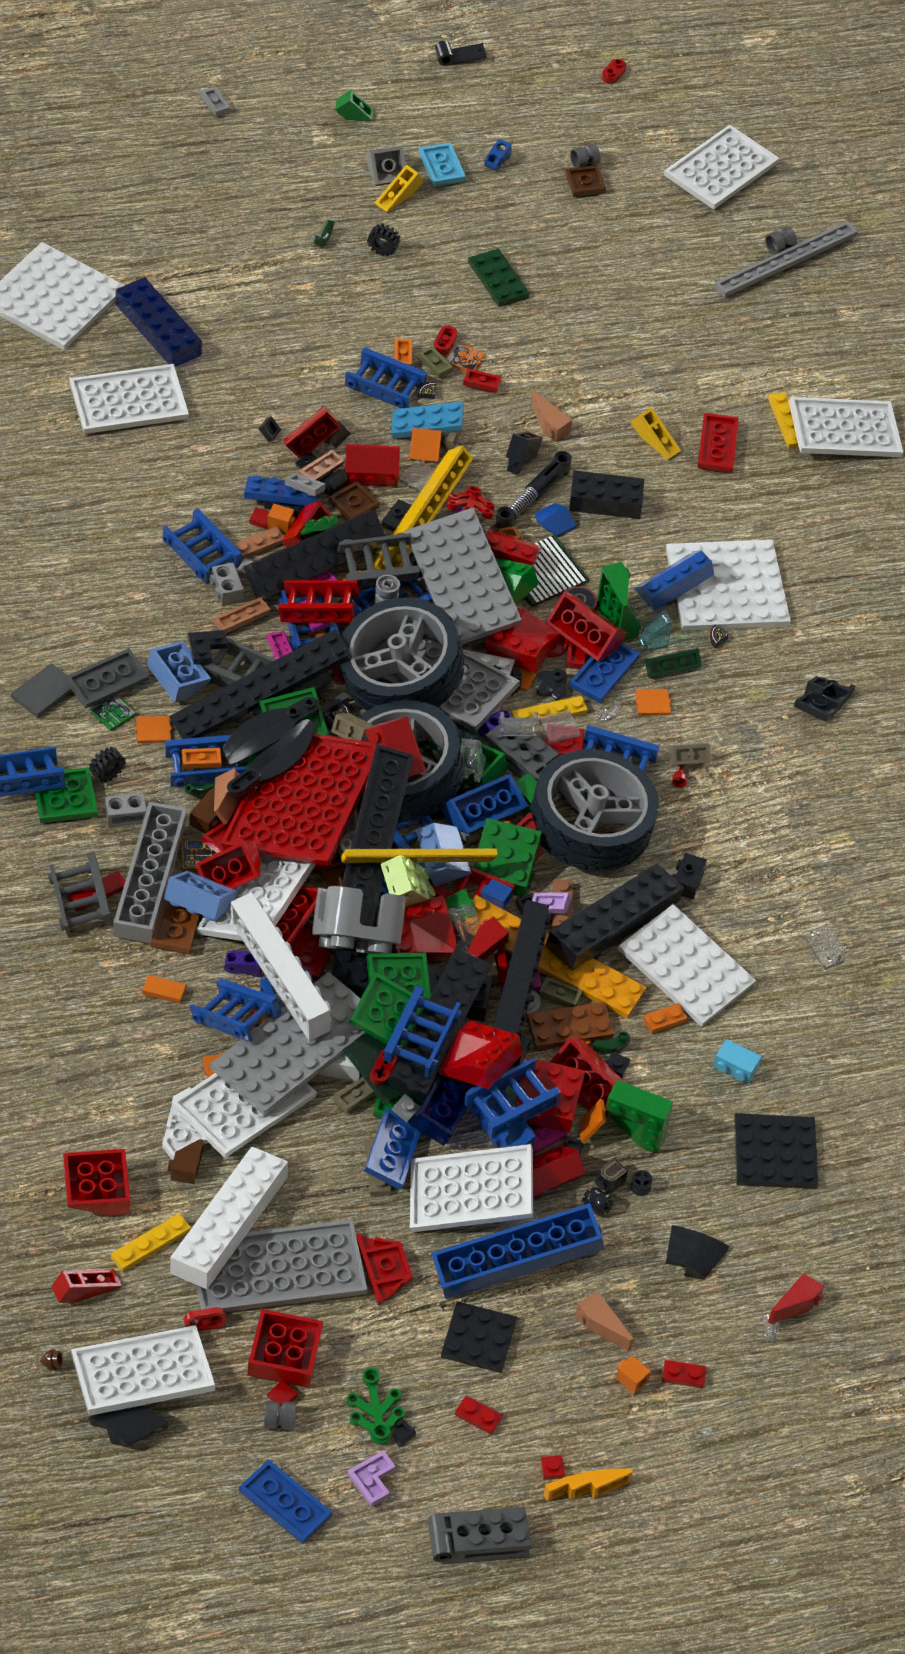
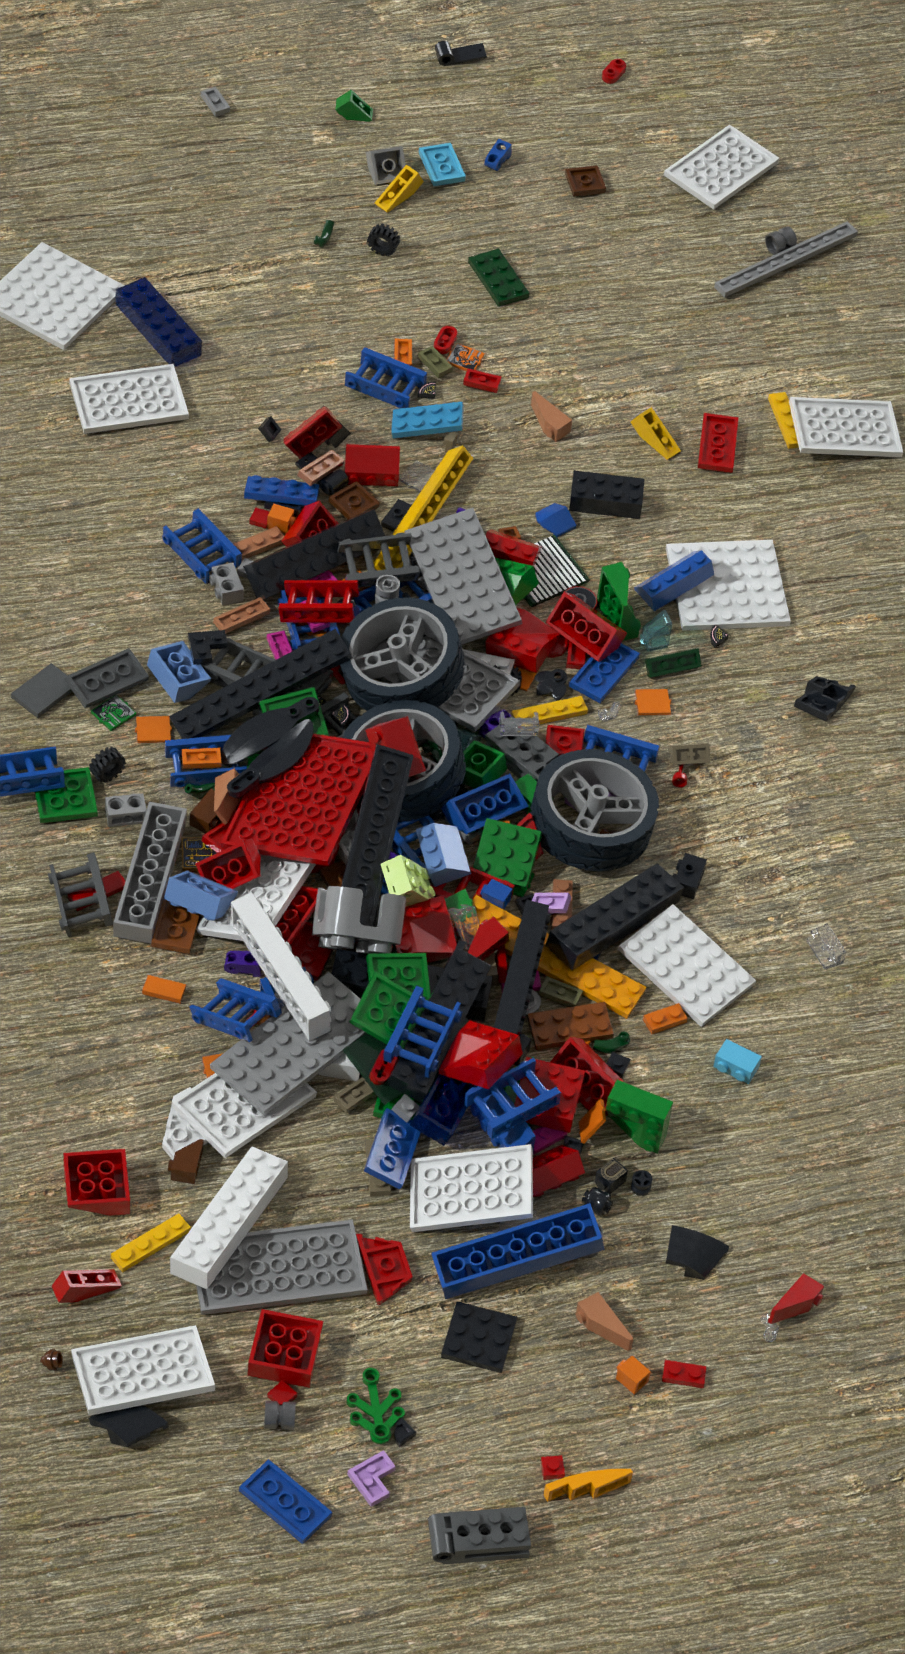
(205, 1319): red plate -> none
(305, 484): light grey plate -> none
(319, 525): green slope -> none
(350, 727): dark tan hinge -> none
(419, 855): yellow tile -> none
(425, 444): orange piece -> none
(473, 495): red plant -> none
(473, 758): clear hinge -> none
(478, 1415): red plate -> none
(521, 449): black hinge -> none
(535, 489): black piece -> none
(559, 726): clear piece -> none
(585, 156): flat silver wheel -> none
(775, 1151): black plate -> none

